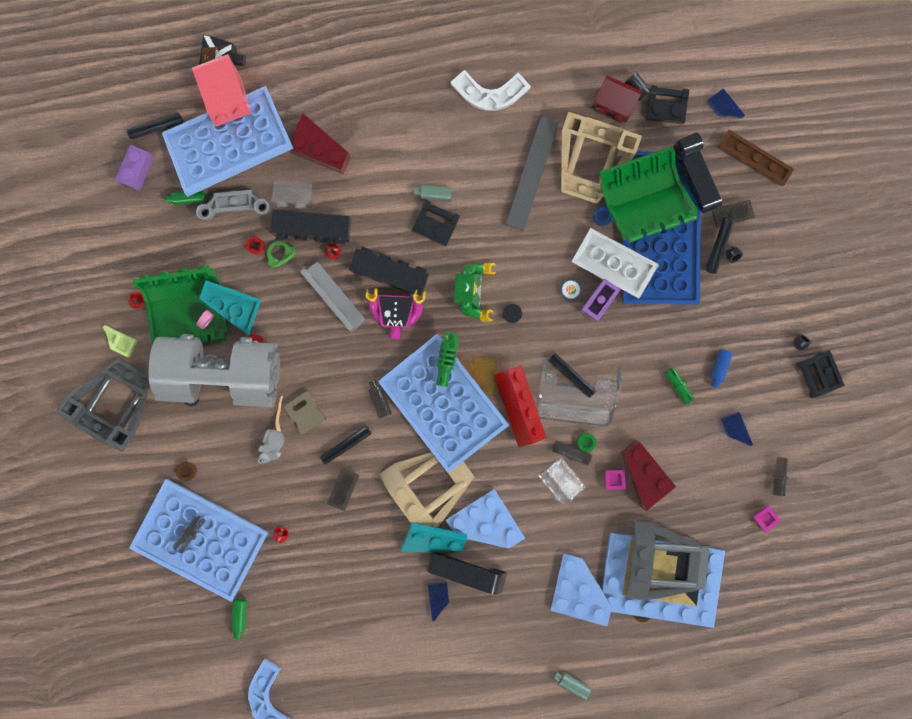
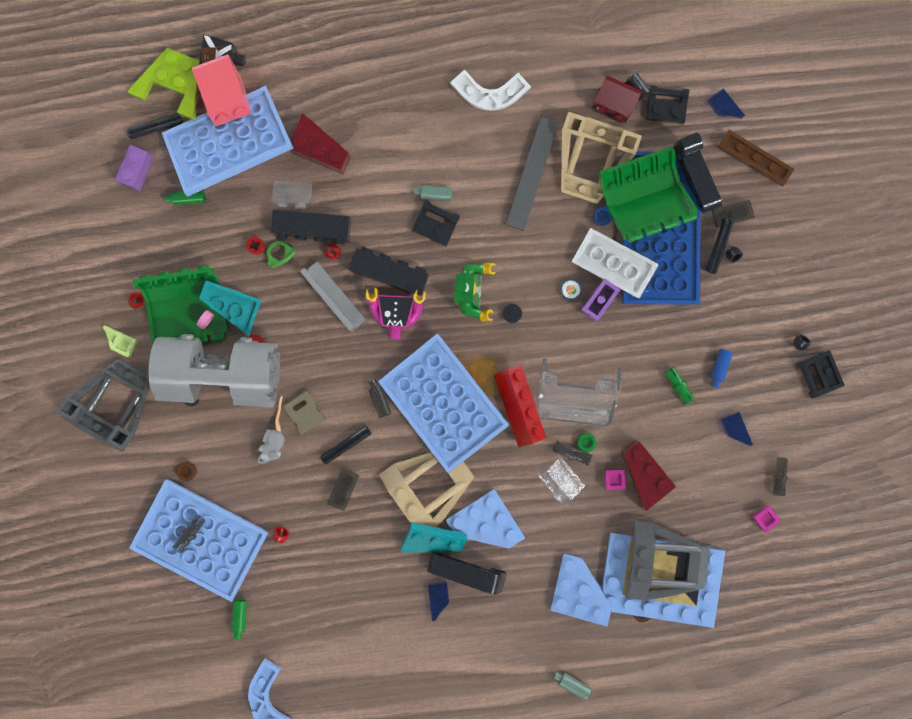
(174, 73): none -> lime wing
(232, 202): light grey plate -> none
(446, 358): green hinge -> none
(572, 375): black axle -> none

